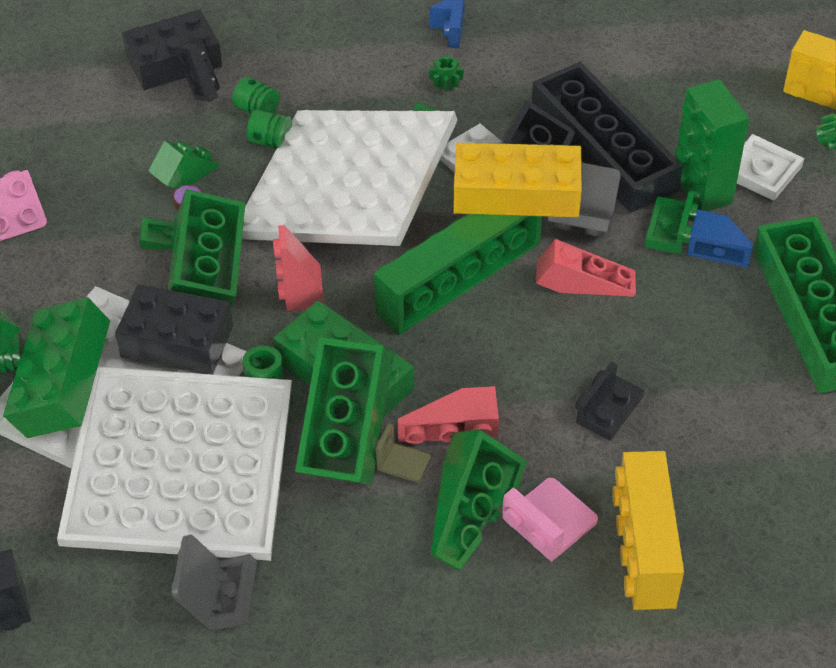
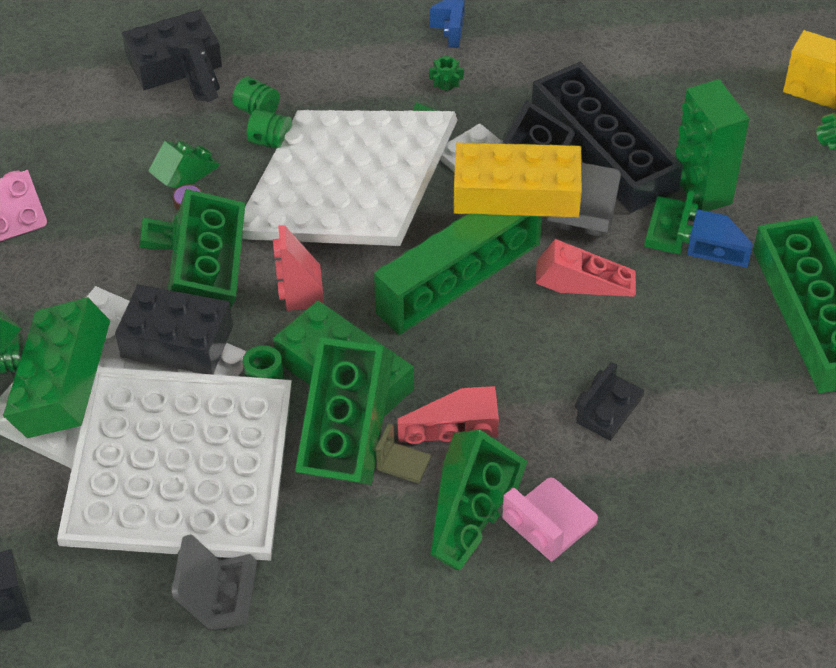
(648, 531): yellow brick -> none
(767, 167): white plate -> none

